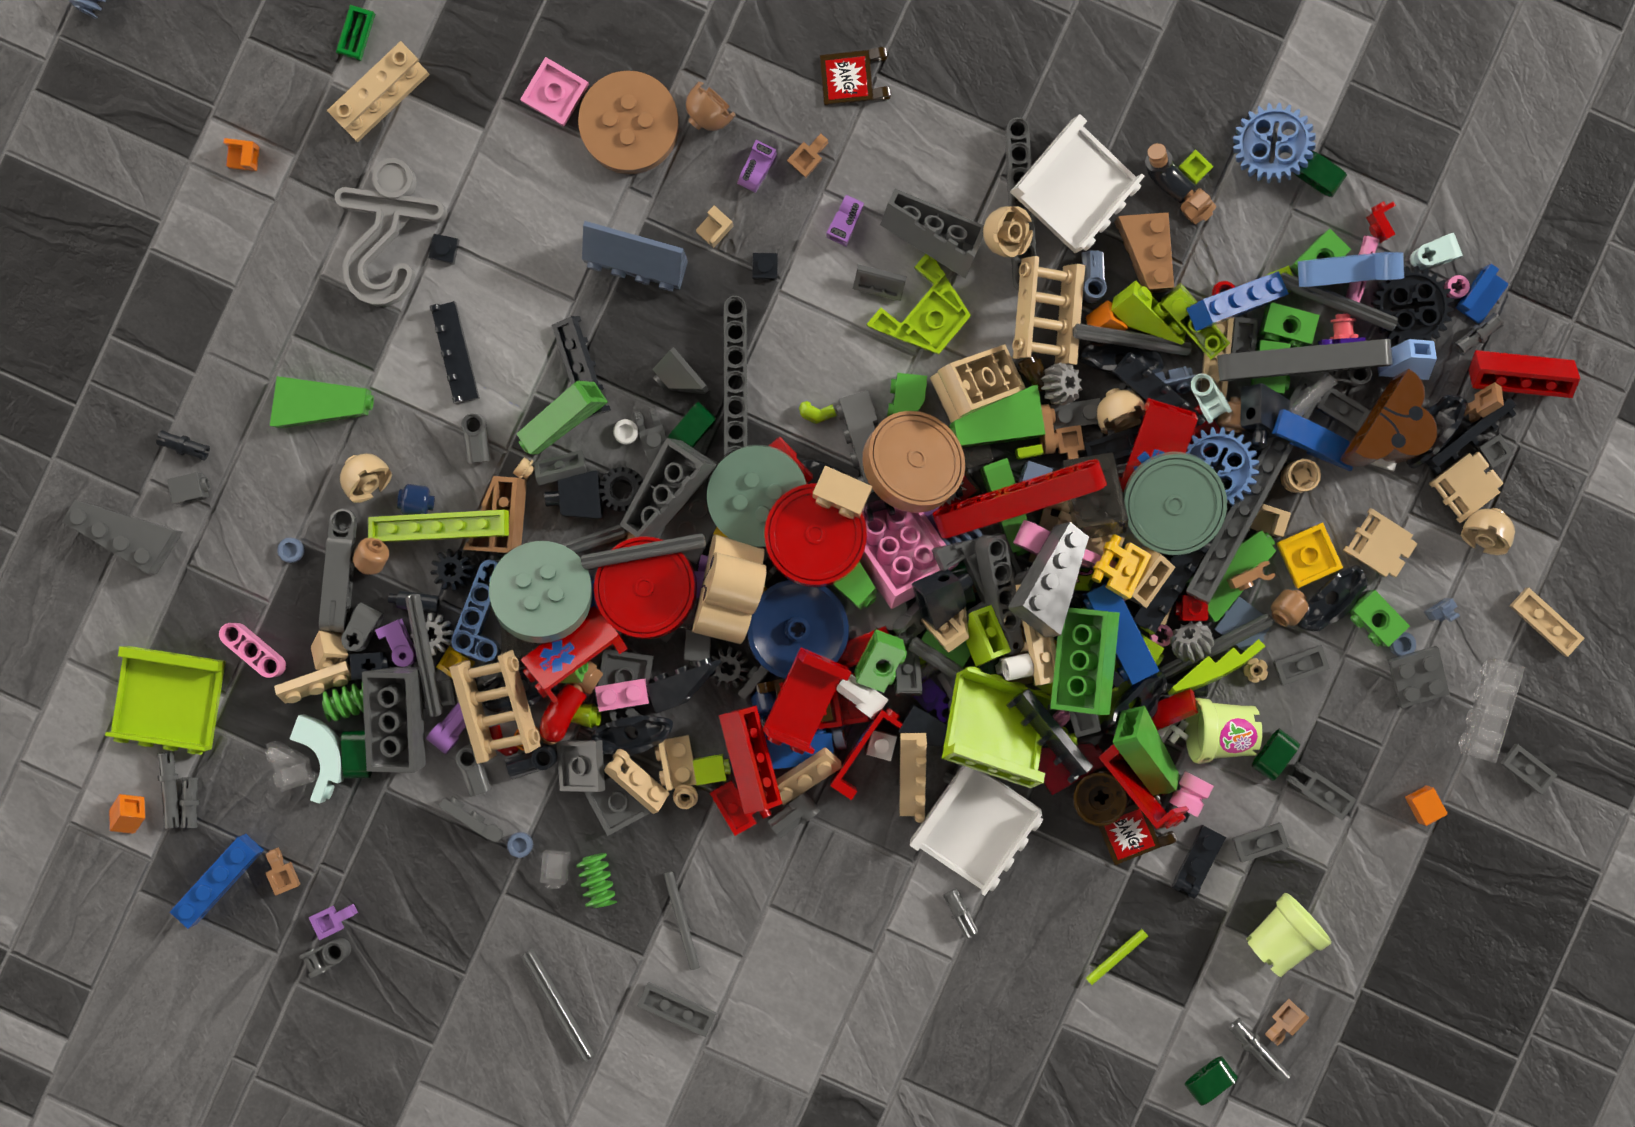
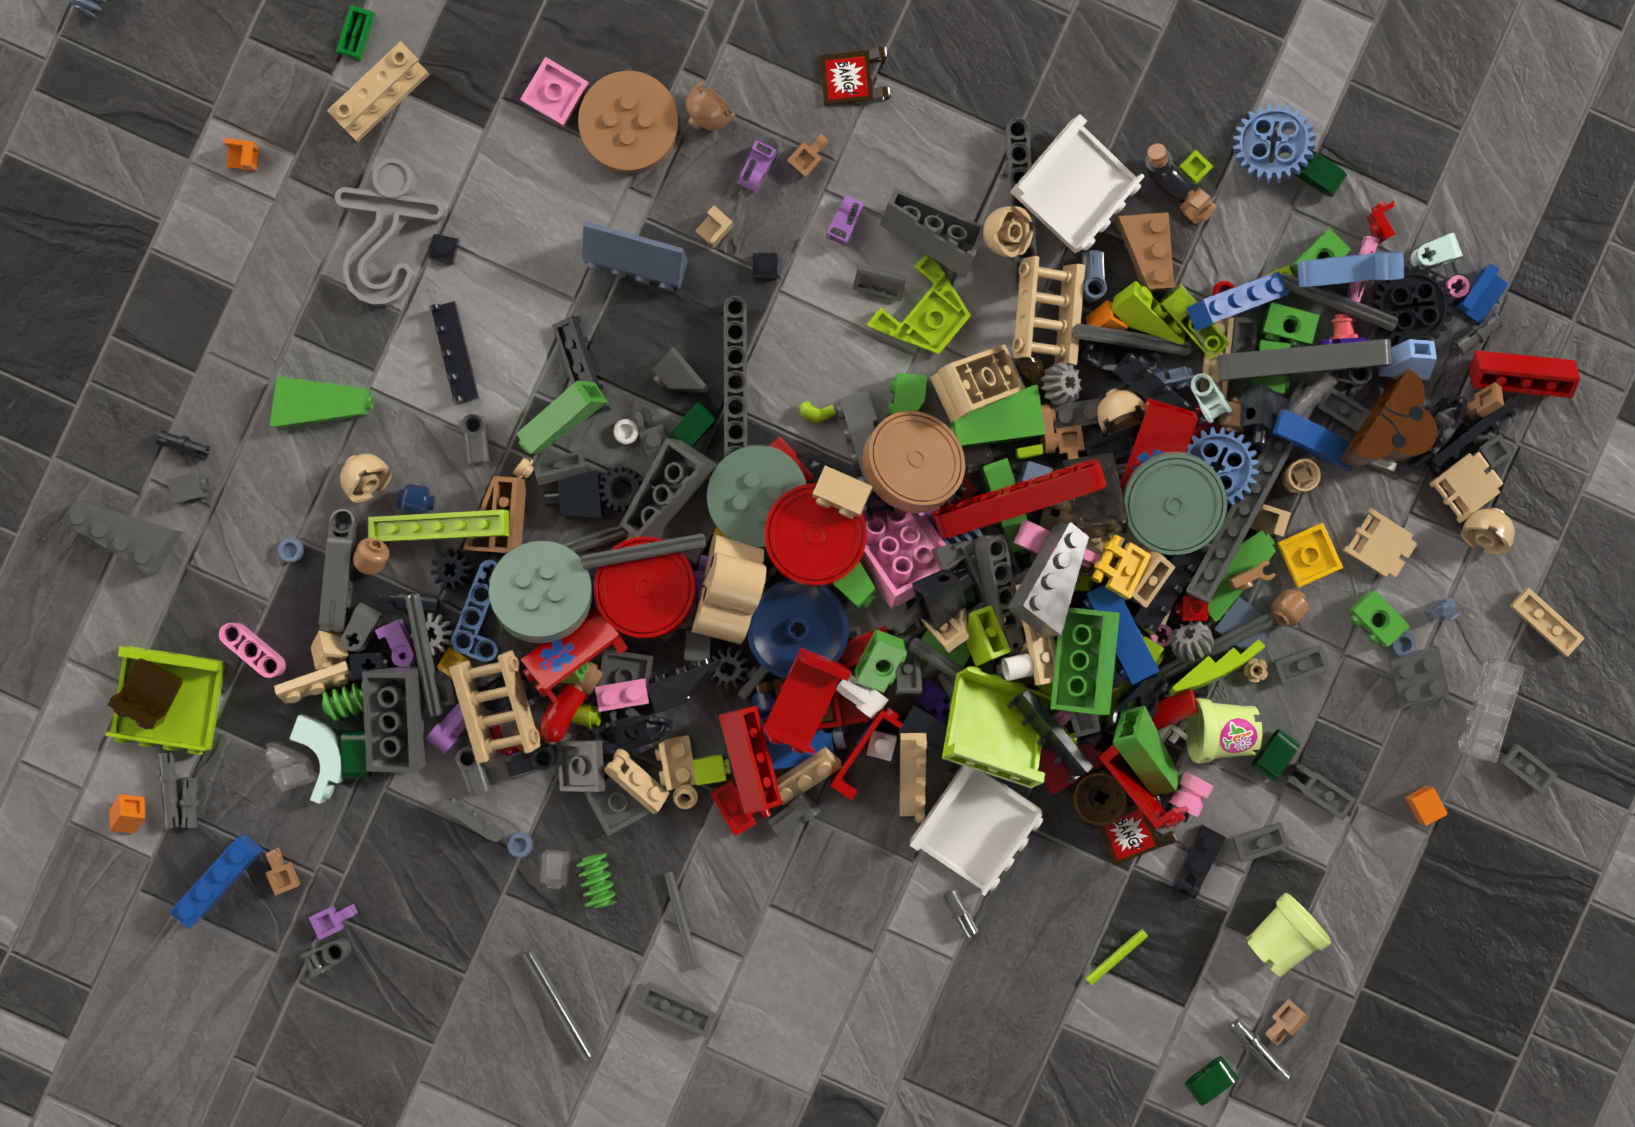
(146, 694): none -> dark brown bracket
(1348, 587): black piece -> none

